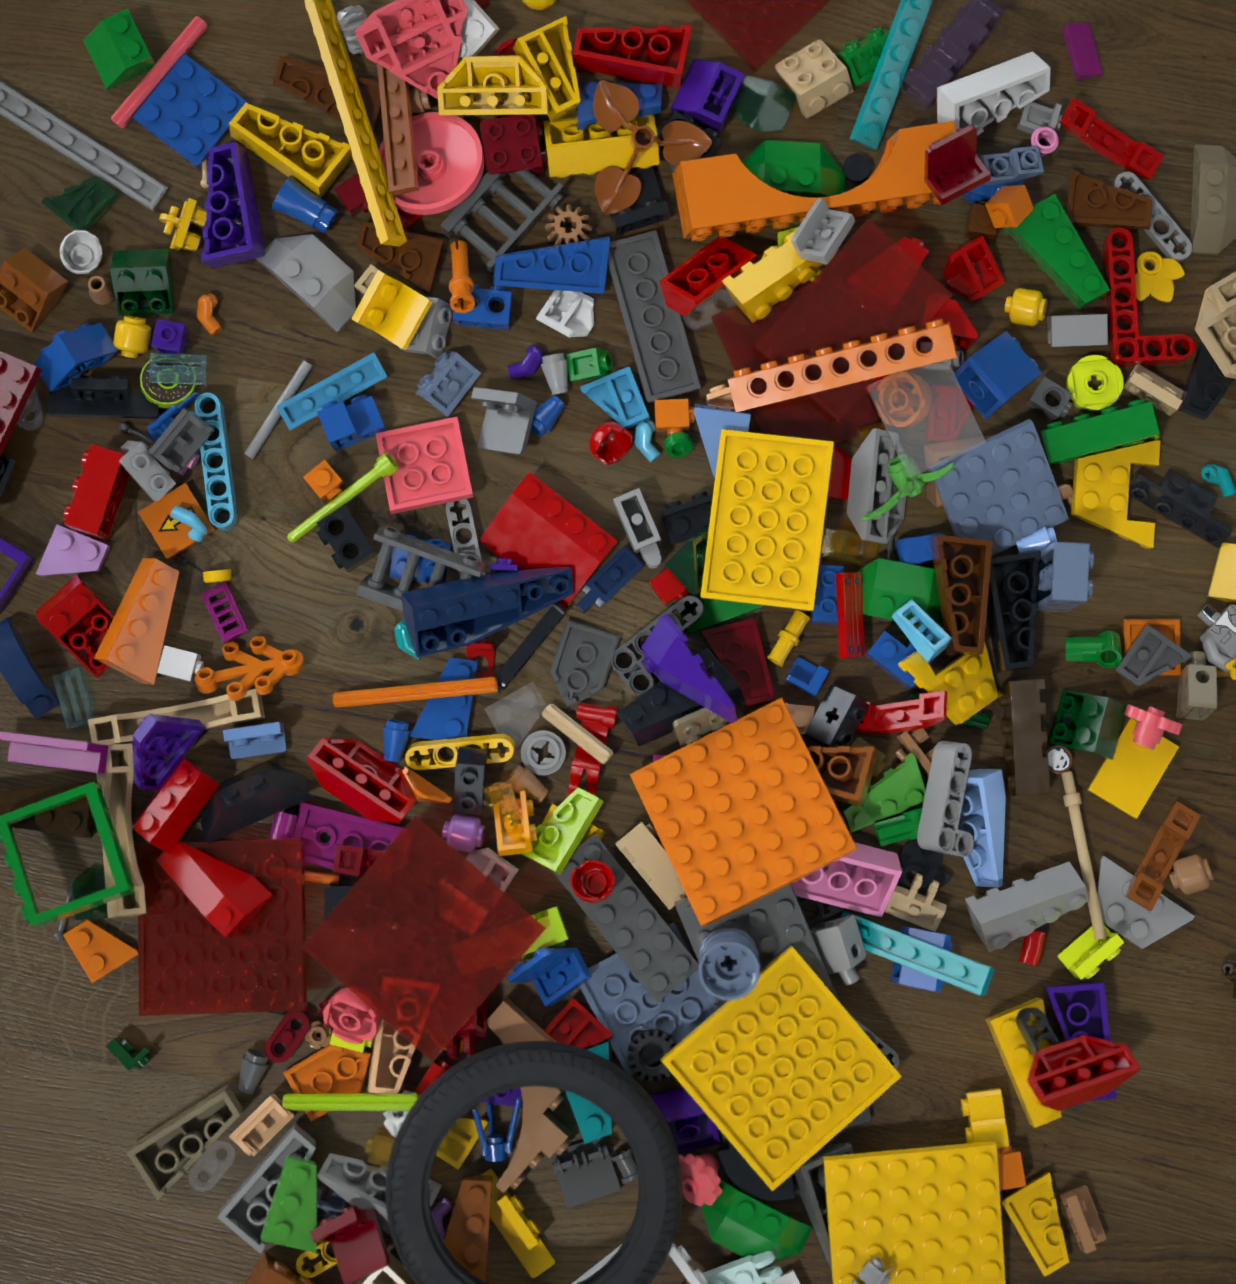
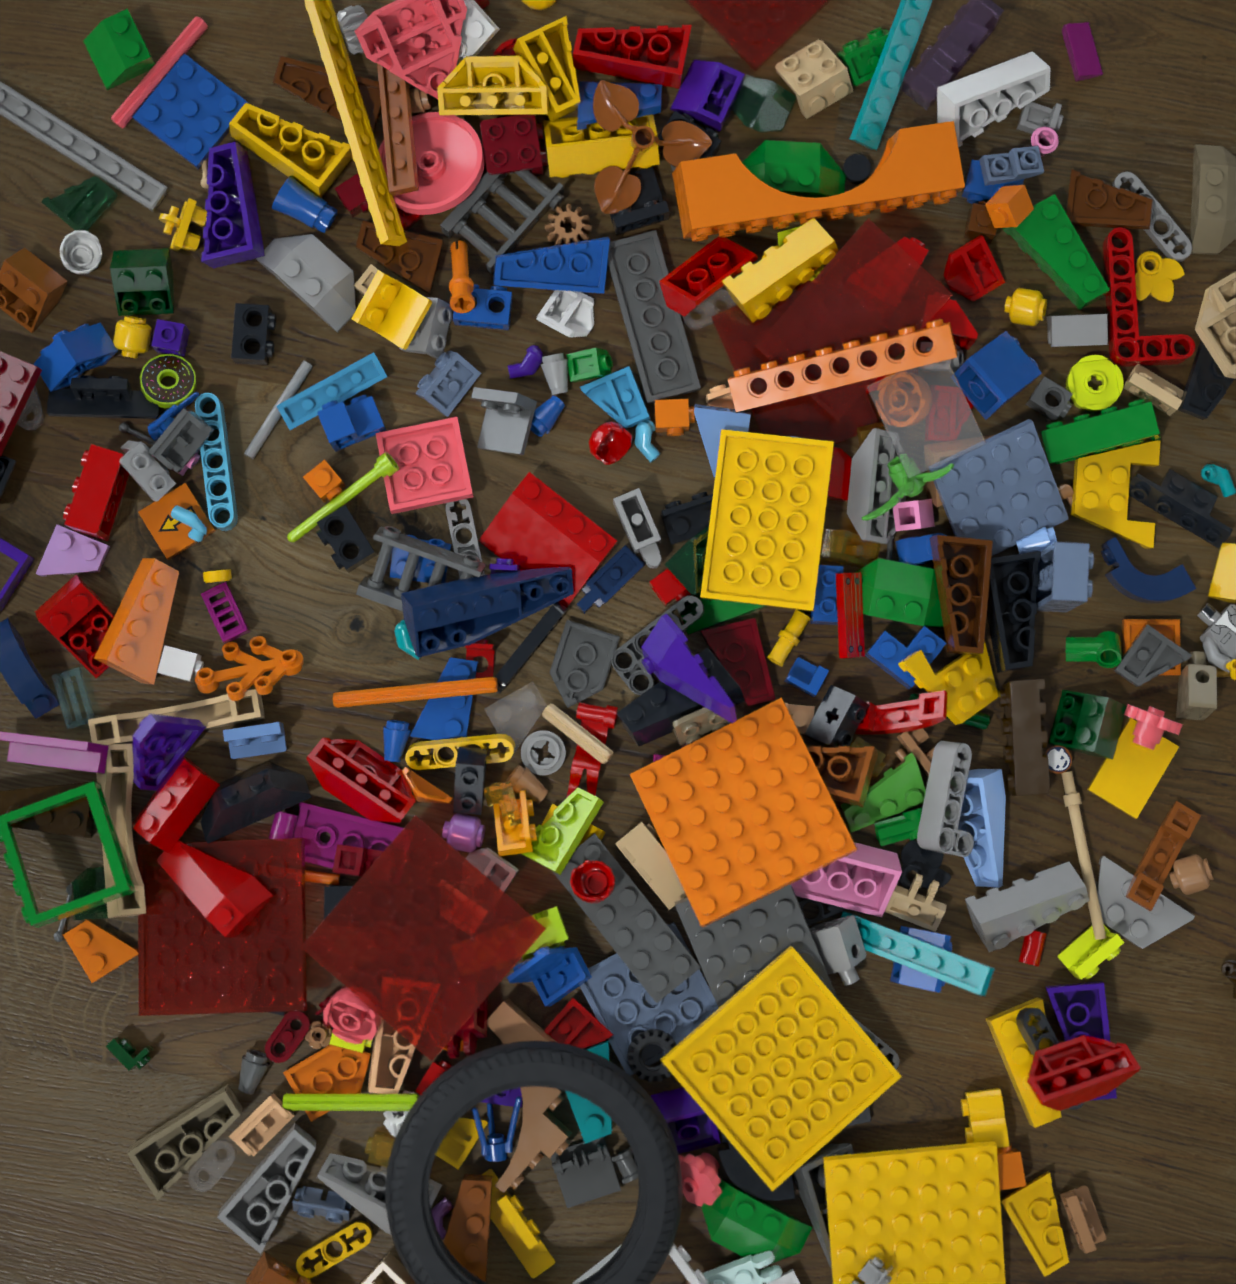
(104, 294): medium nougat cone -> none
(190, 374): clear light blue tile -> none
(205, 311): orange arm -> none
(245, 335): none -> black brick
(293, 1206): bright green wing -> none
(355, 1242): dark red bracket -> none
(678, 445): green tile -> none
(733, 978): sand blue wheel -> none
(821, 233): light grey bracket -> none
(913, 515): none -> bright pink brick
(928, 625): medium azure slope -> none
(953, 165): dark red bracket -> none
(1109, 142): red slope -> none
(1142, 586): none -> dark blue arch

